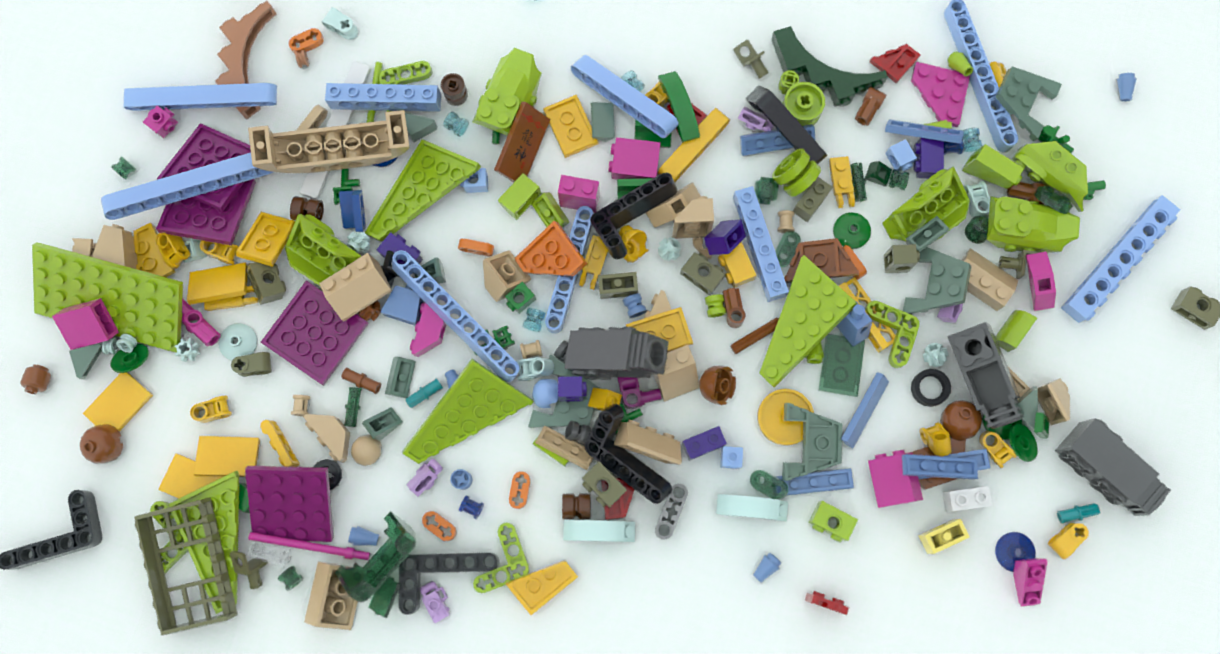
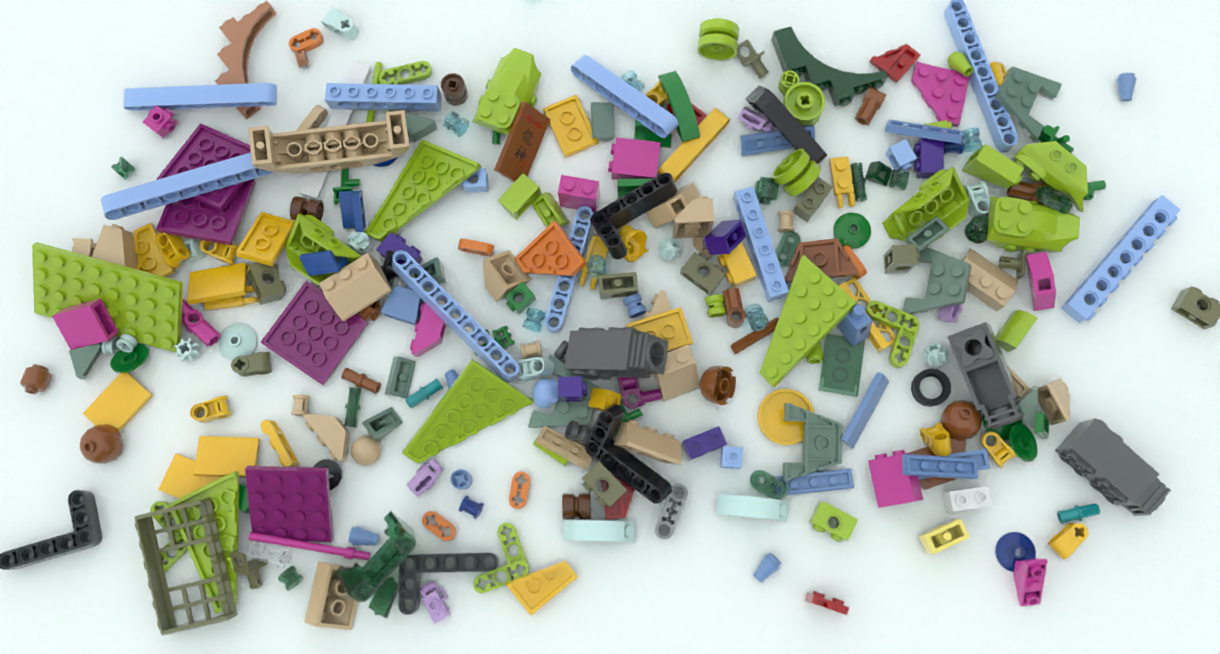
(322, 262): none -> blue panel
(596, 262): none -> clear light blue wheel
(718, 39): none -> lime wheel
(756, 317): none -> clear light blue wheel

